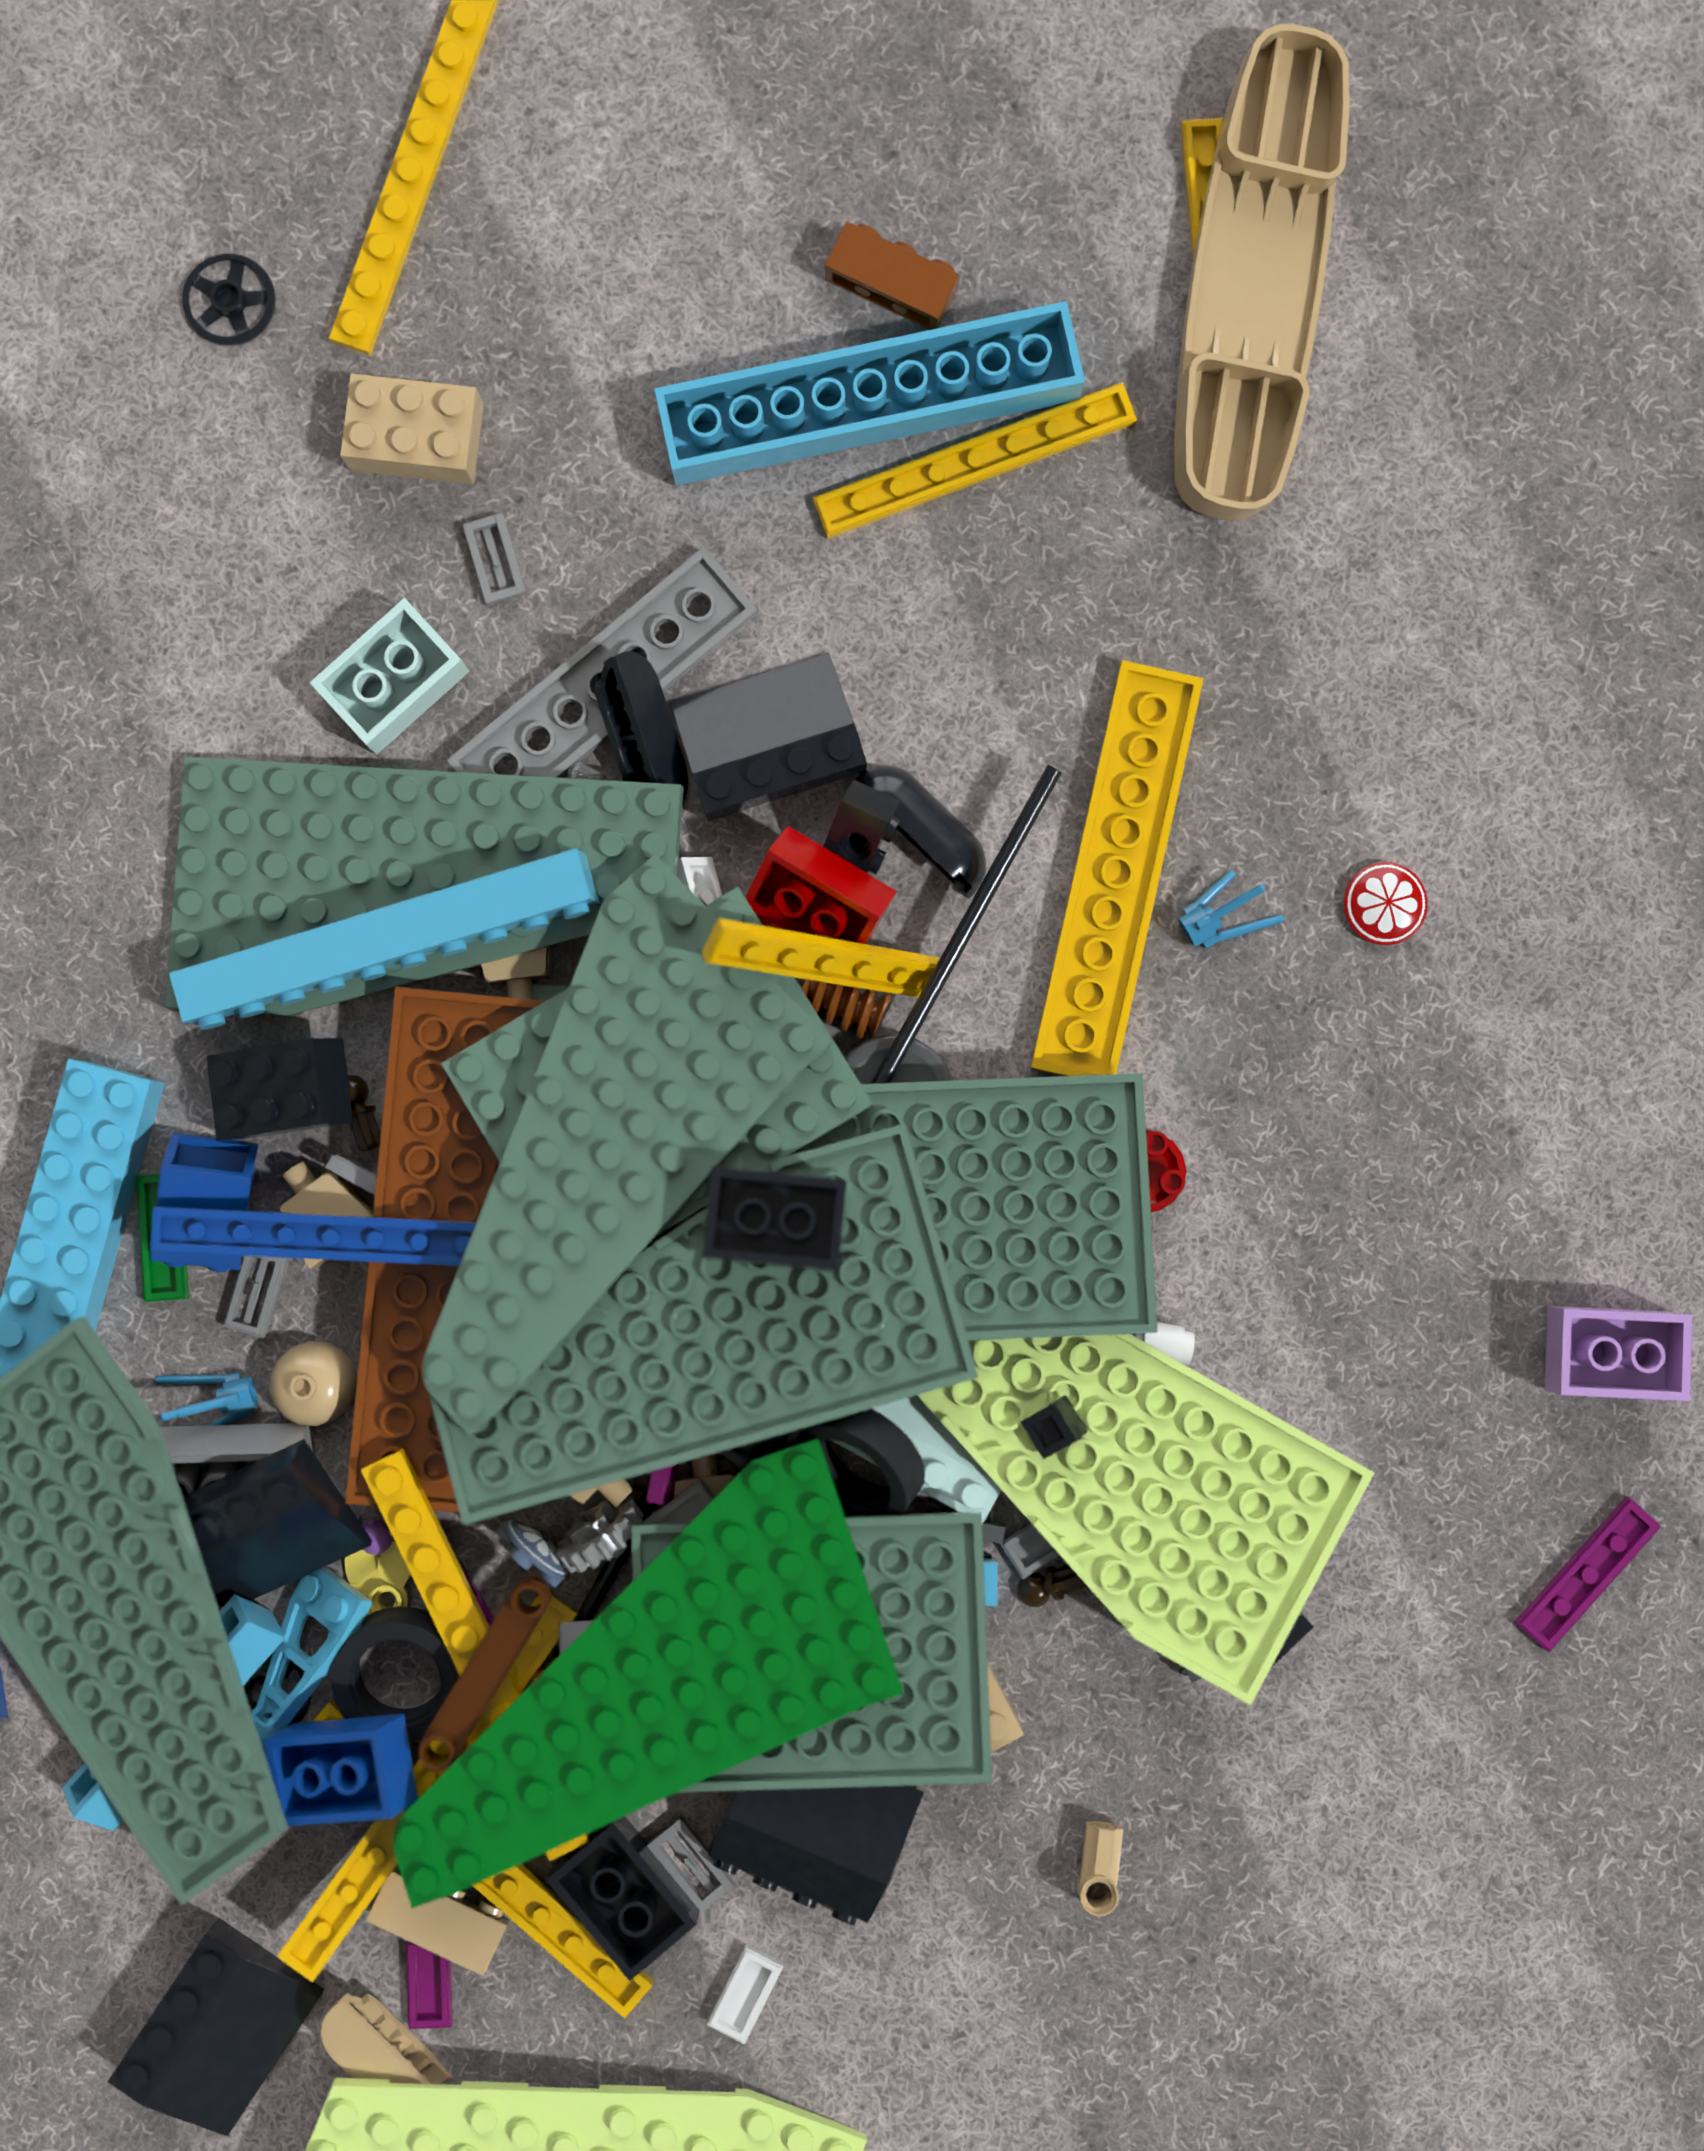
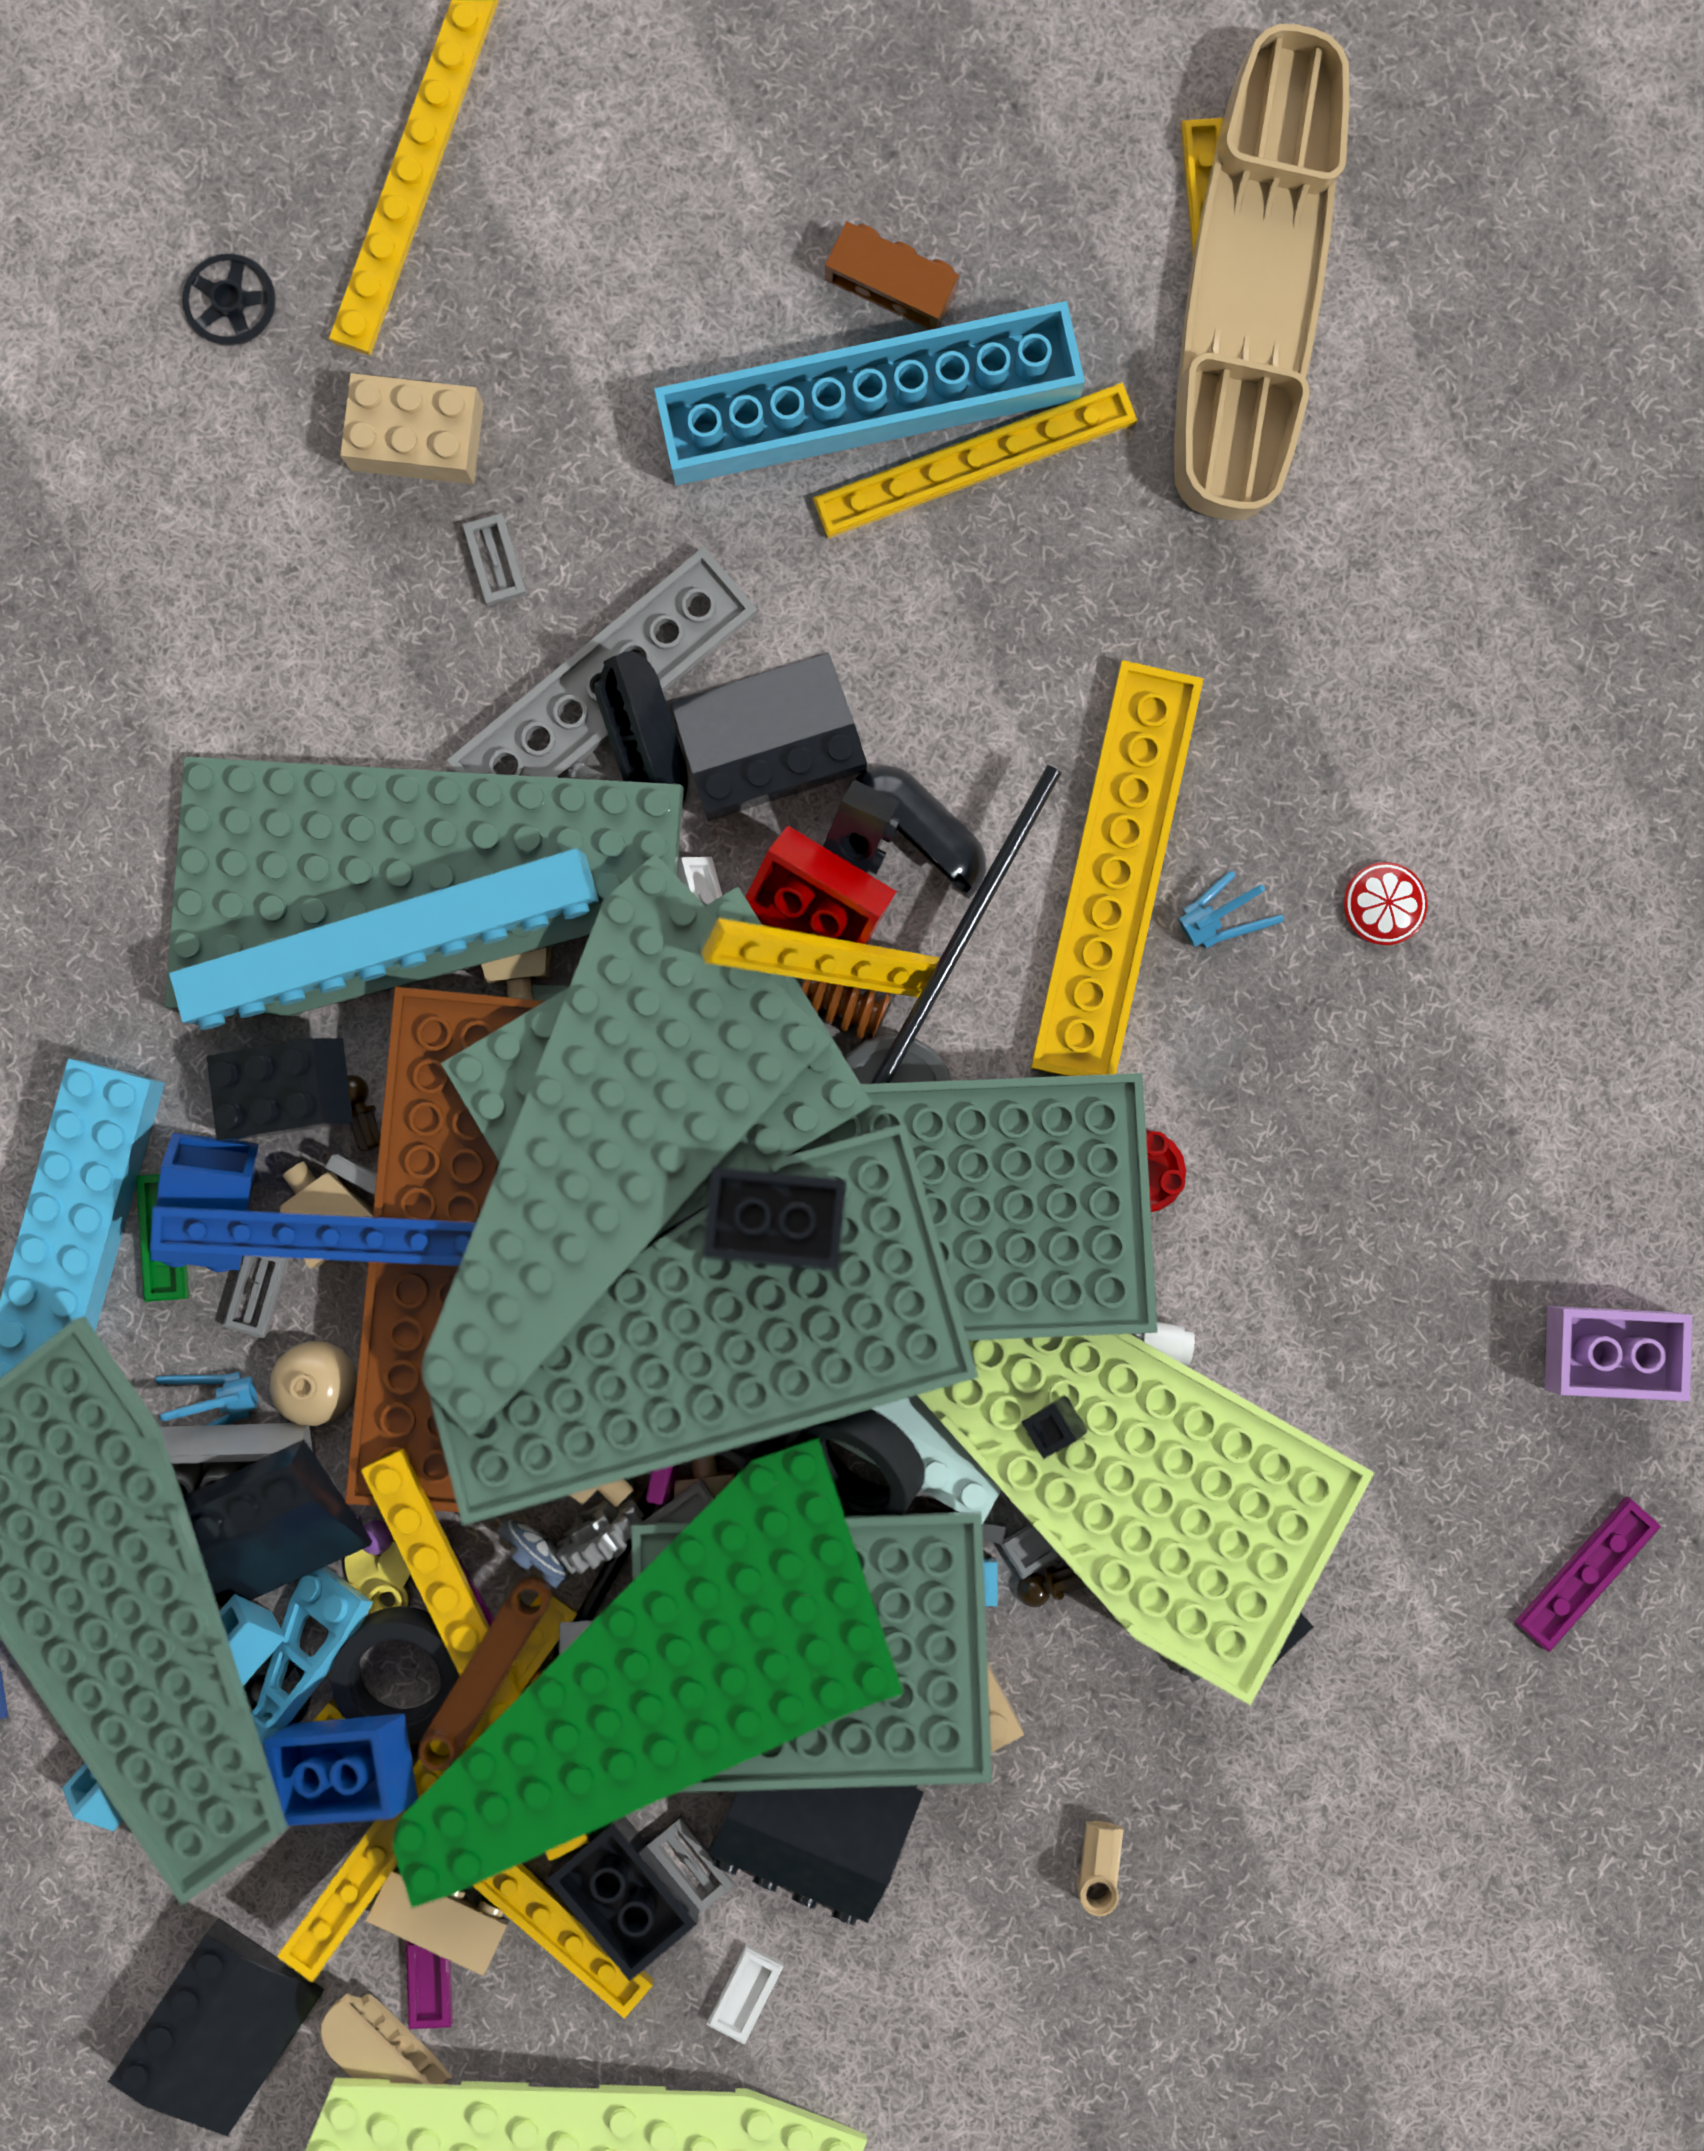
(390, 676): light aqua brick -> none

